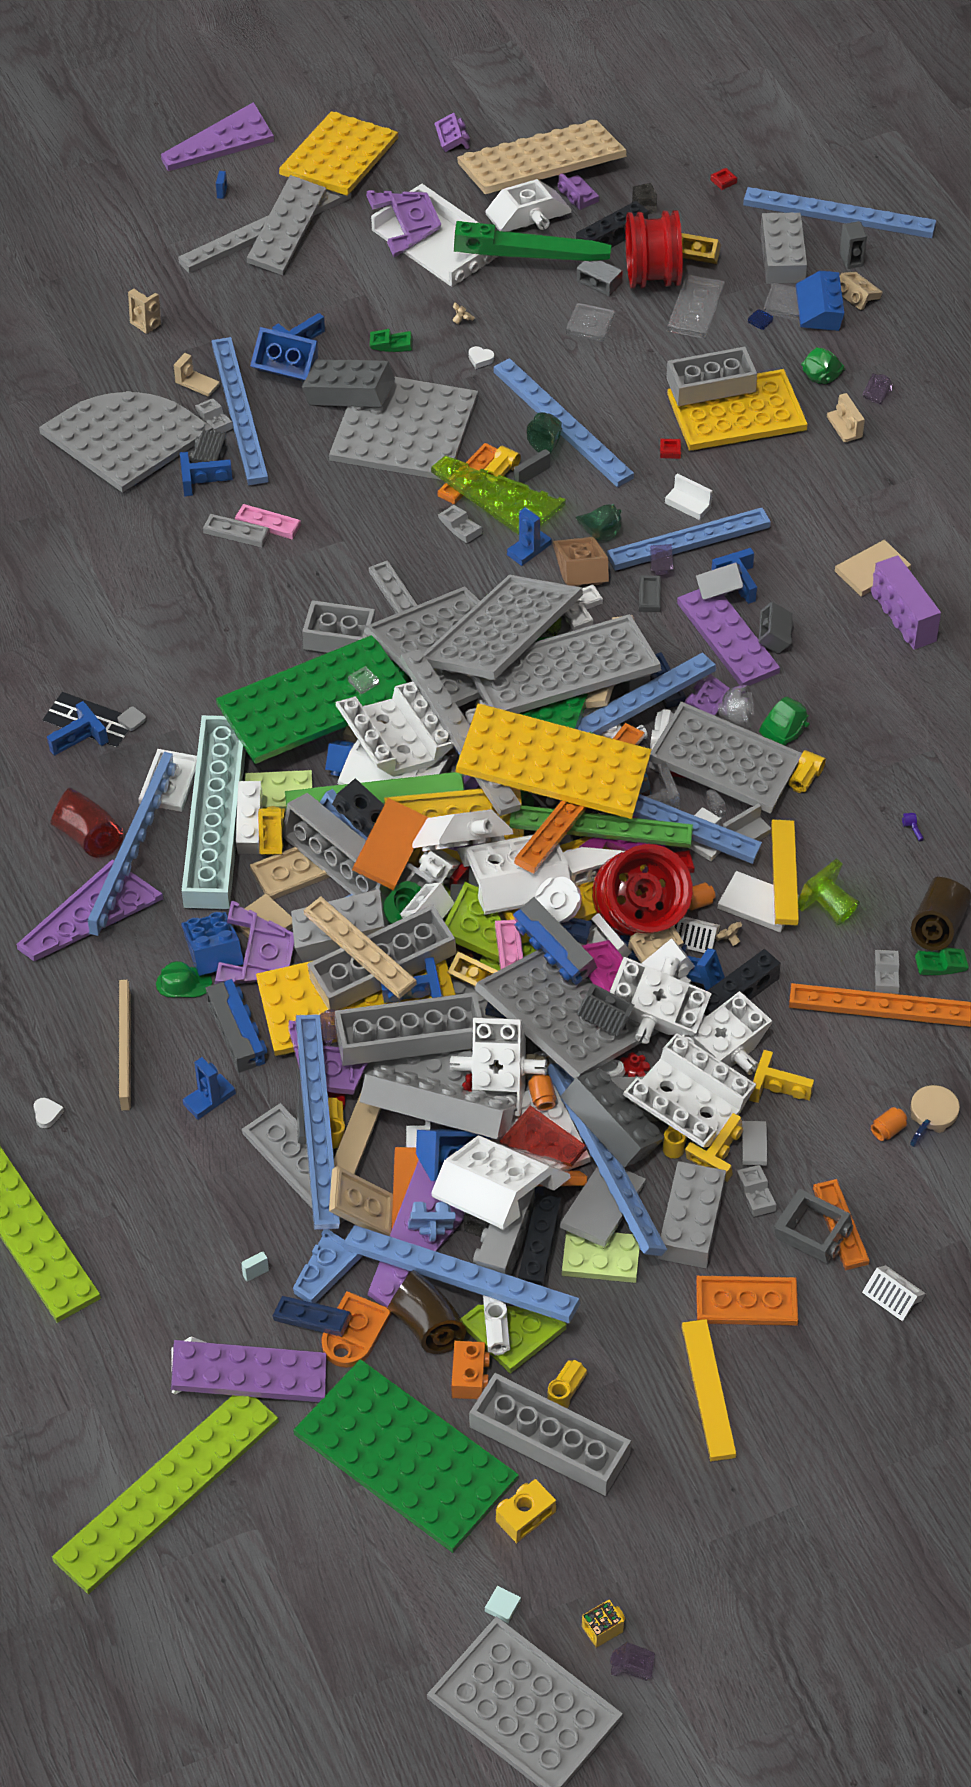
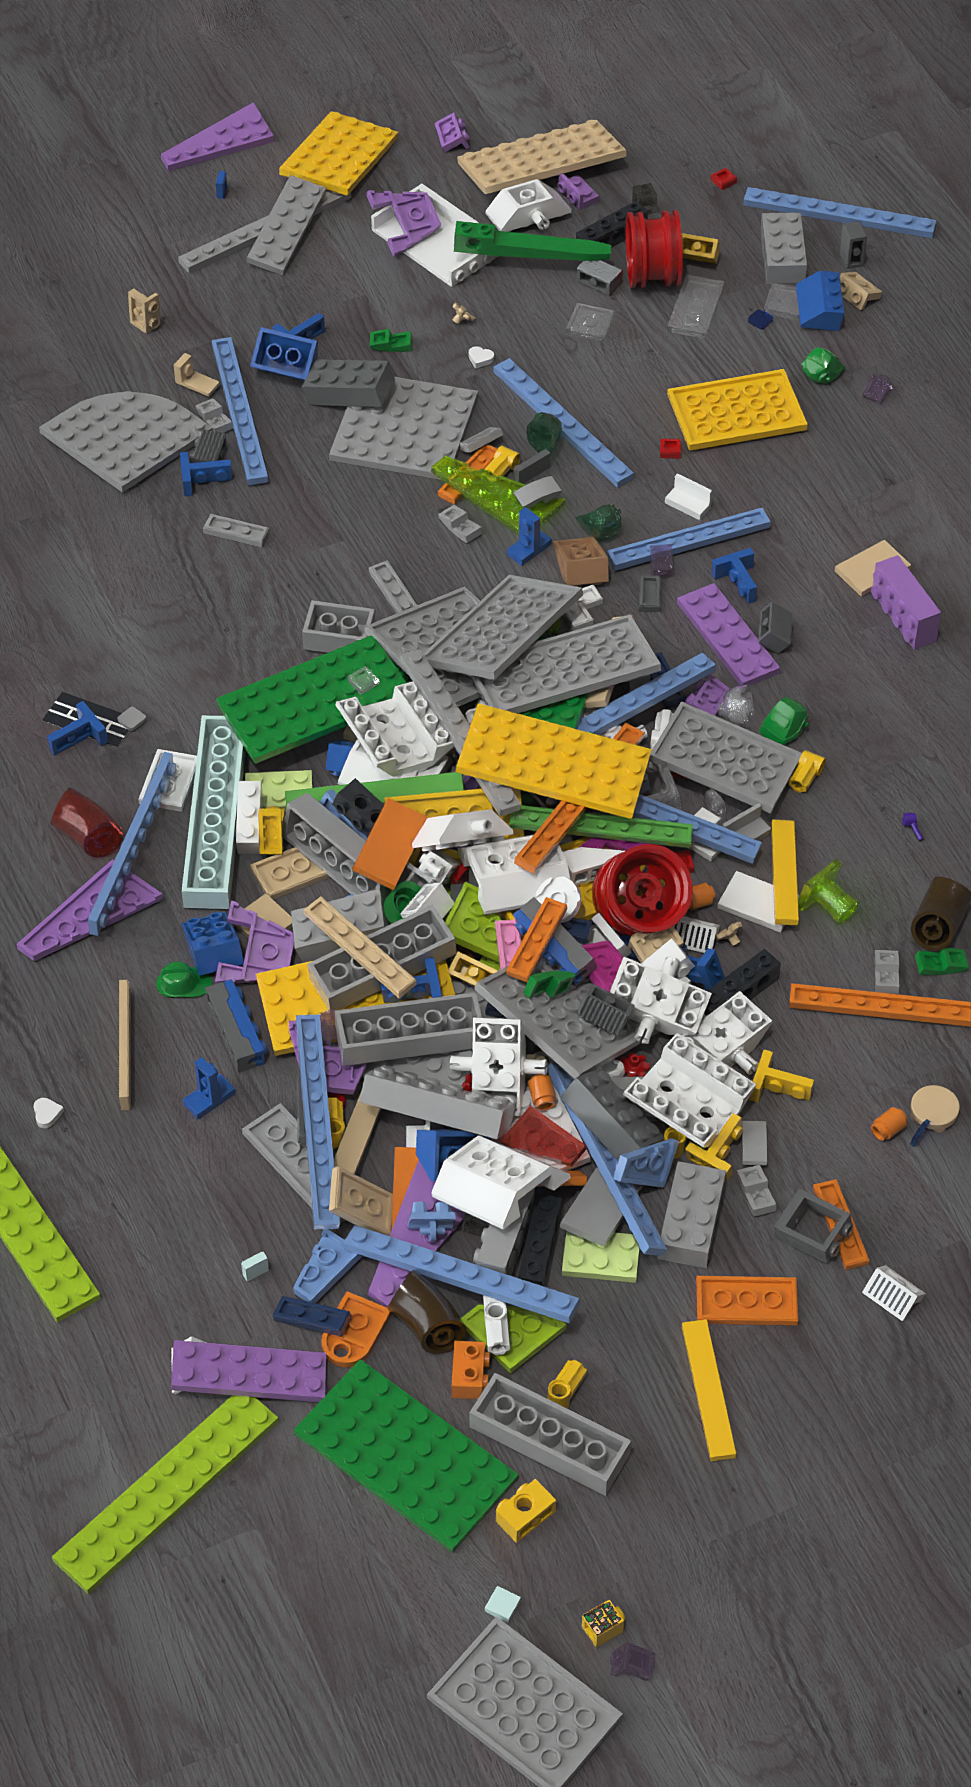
(277, 523): bright pink tile -> none
(480, 439): none -> light grey tile
(536, 939): none -> orange tile
(539, 490): none -> light grey slope
(551, 982): none -> green slope
(647, 1165): none -> medium blue wing
(711, 376): light grey brick -> none
(720, 581): light grey panel -> none
(847, 419): tan bracket -> none

